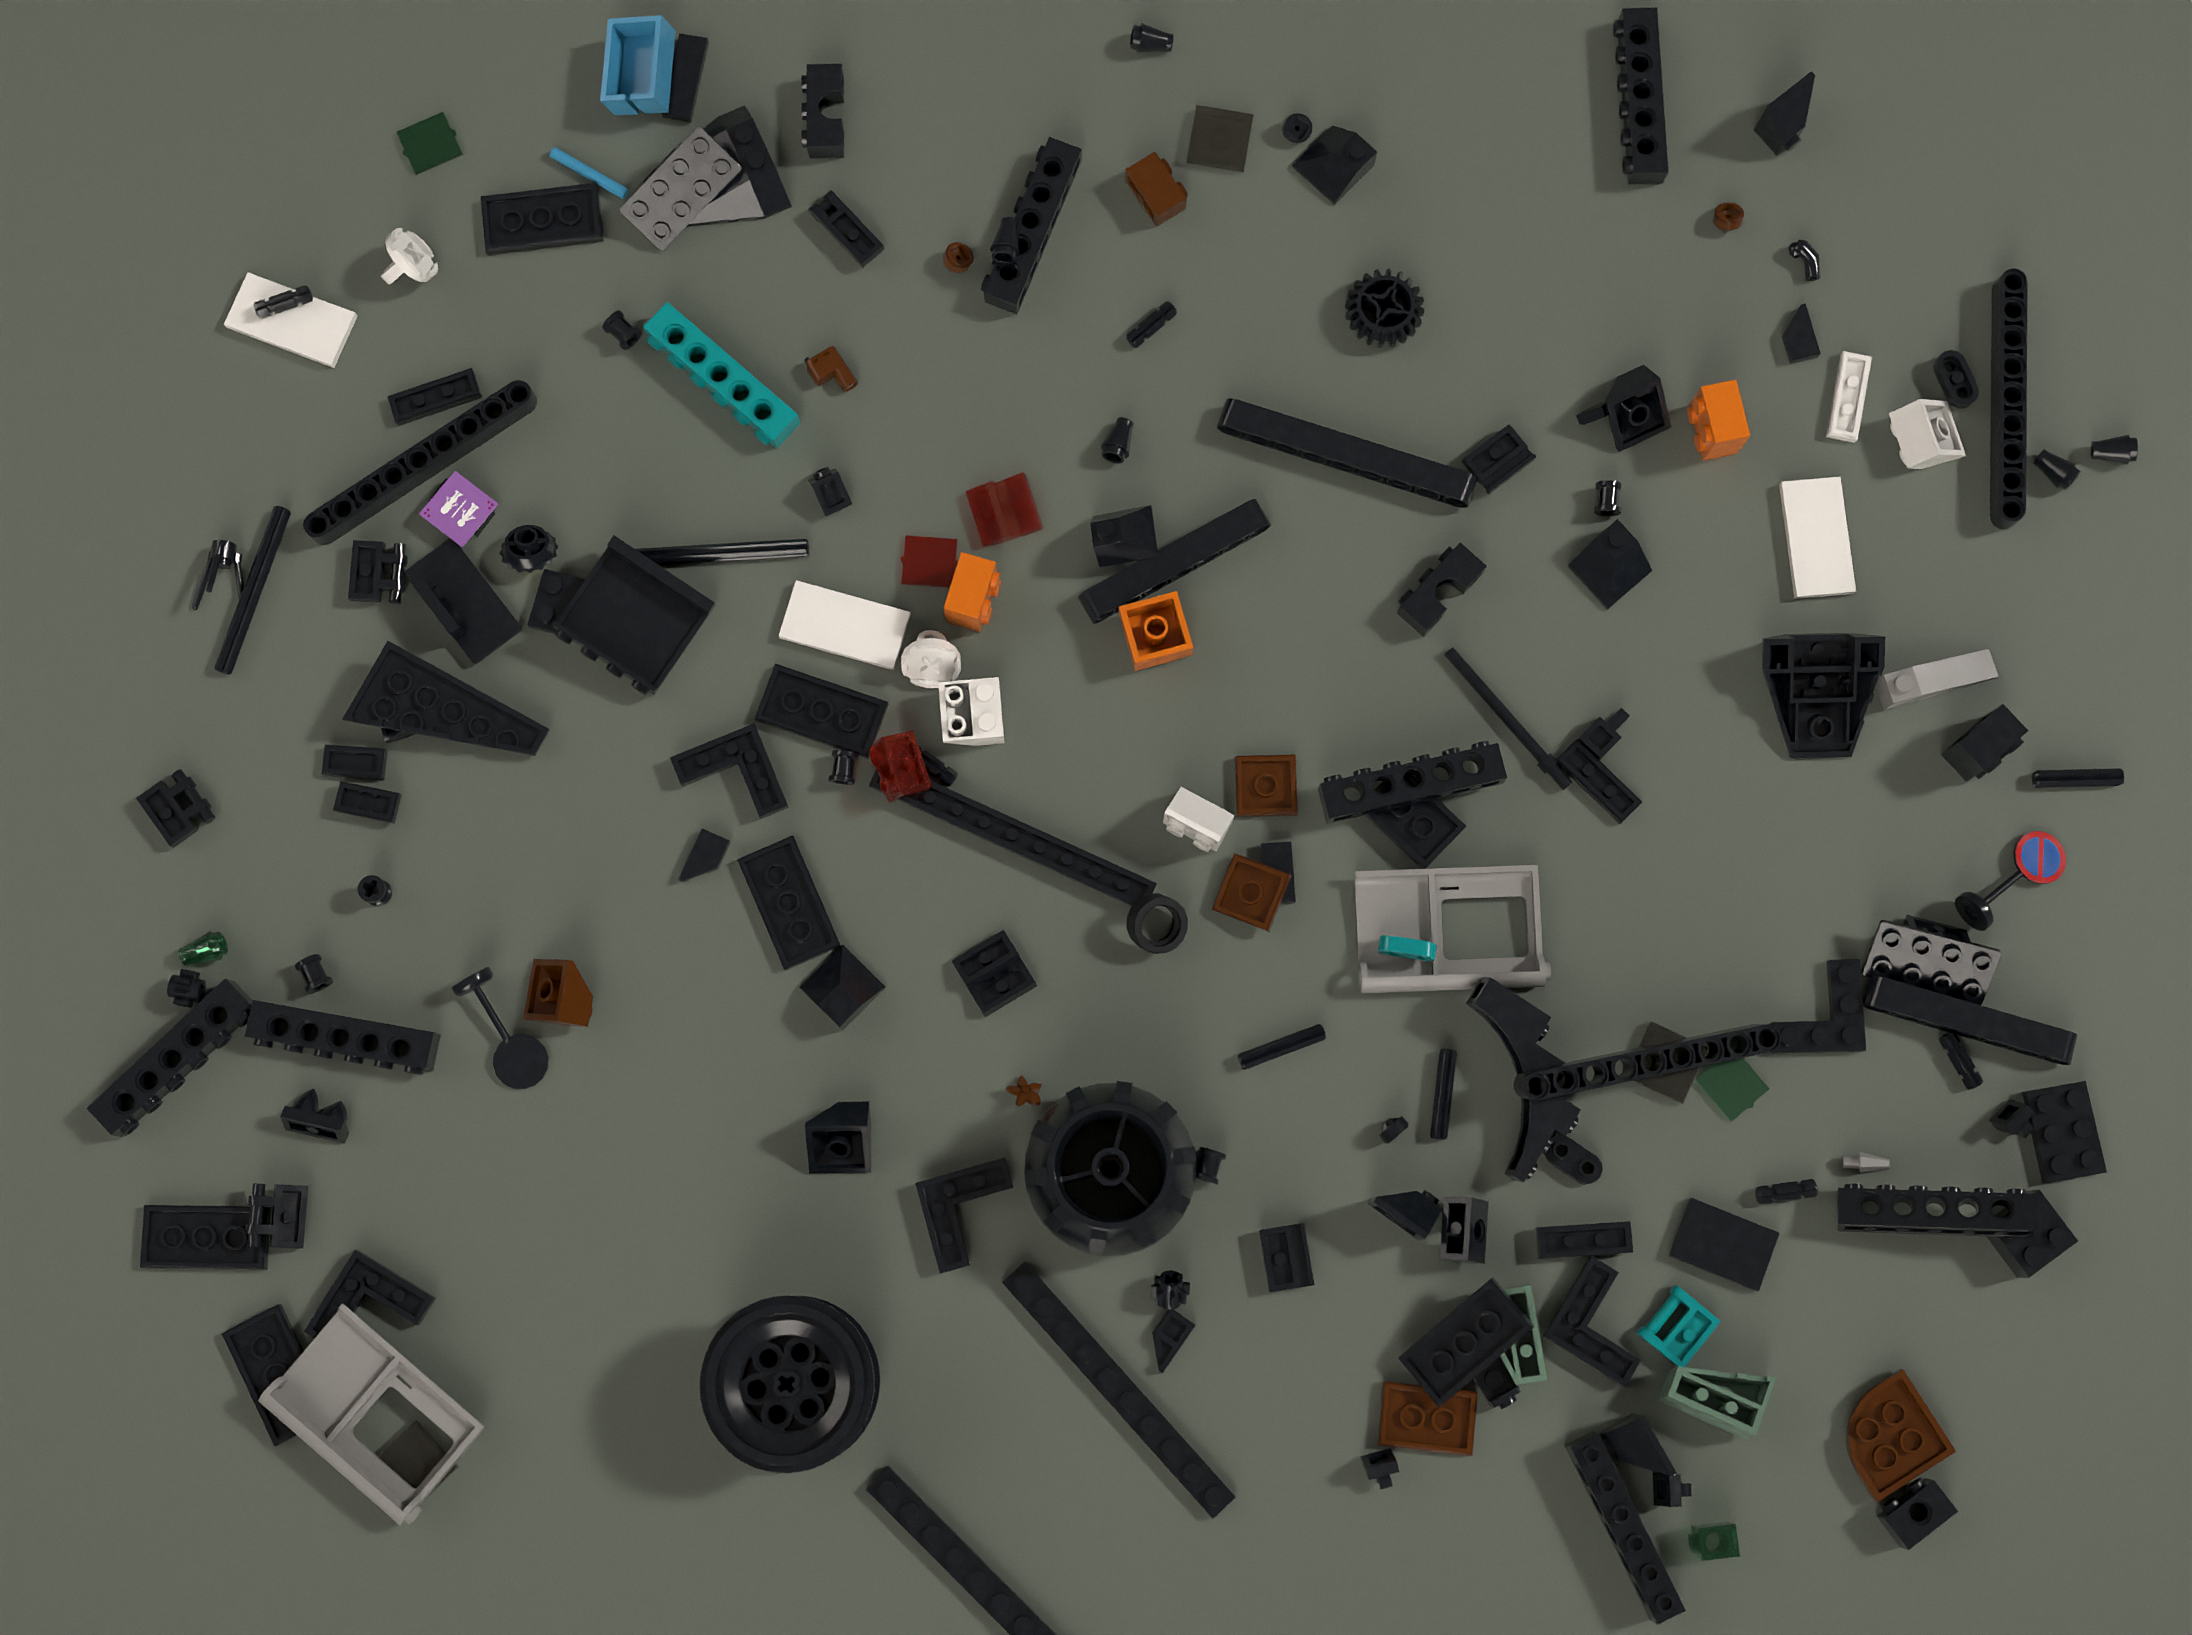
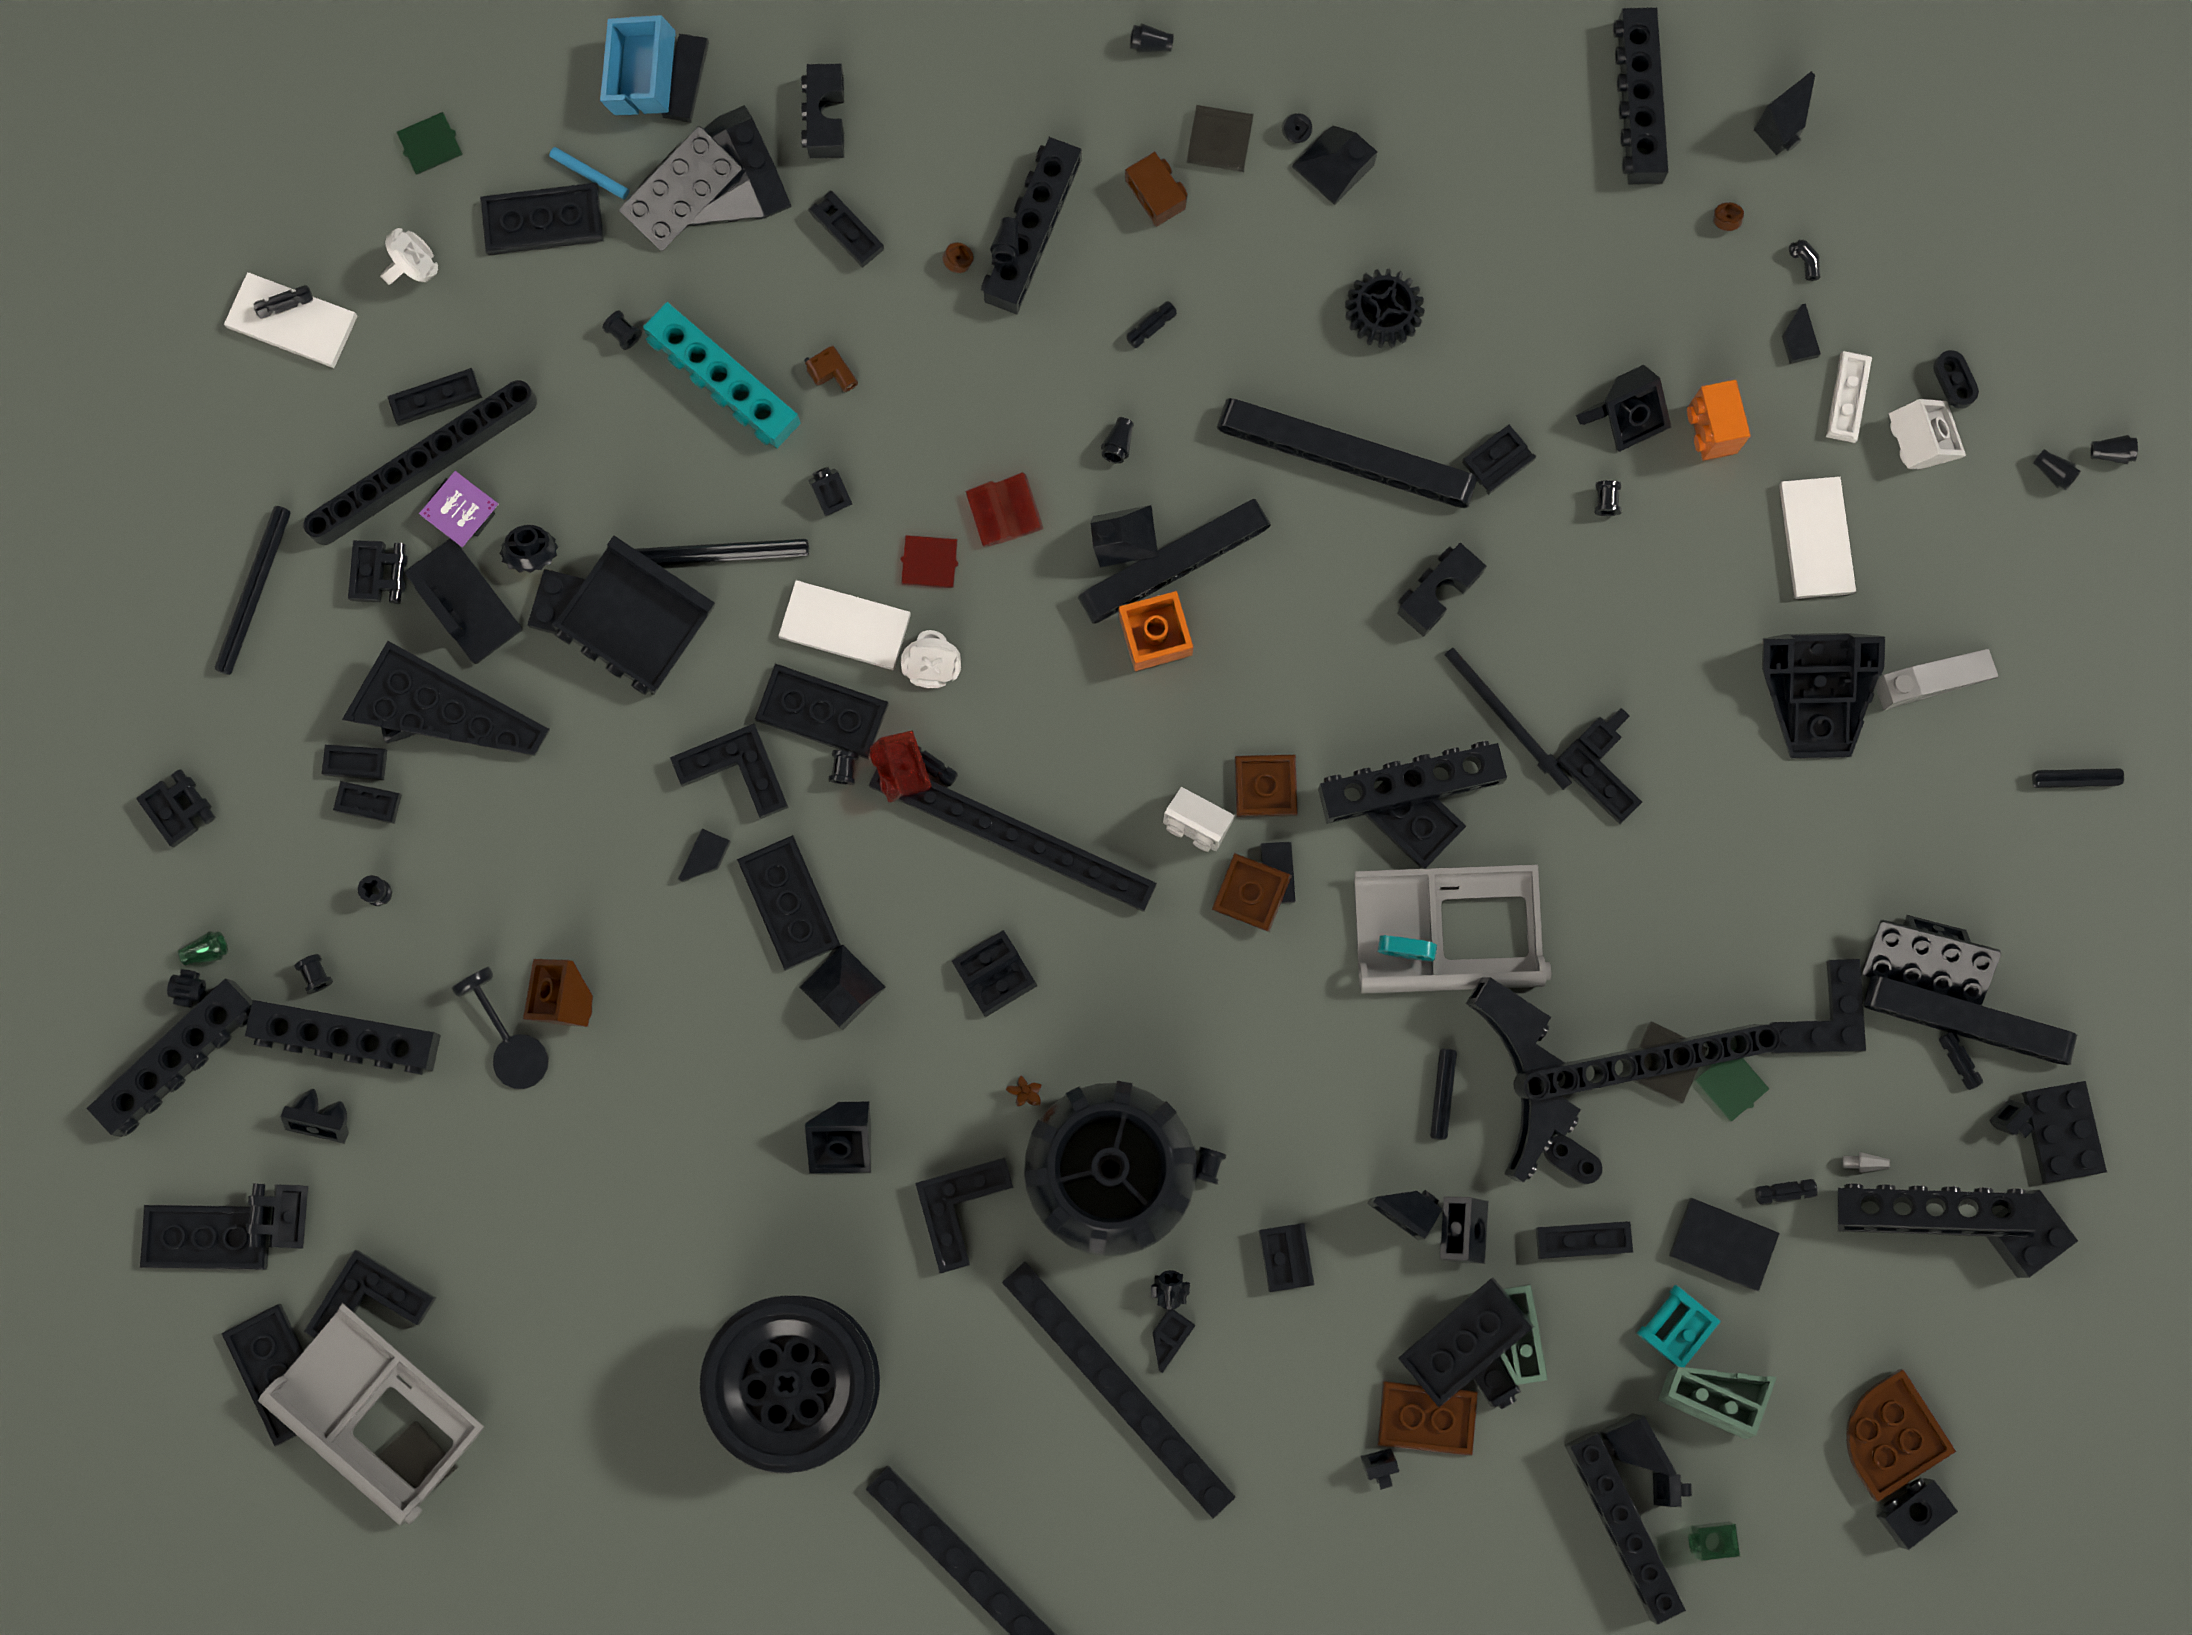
(221, 556): black plant -> none
(971, 592): orange brick -> none
(971, 712): white slope -> none
(1177, 930): black tyre -> none
(1281, 1046): black axle -> none
(1392, 1128): black tile -> none
(1571, 1330): black plate -> none
(1611, 564): black slope -> none
(1986, 744): black brick -> none
(2002, 410): black beam -> none
(2037, 858): piece -> none

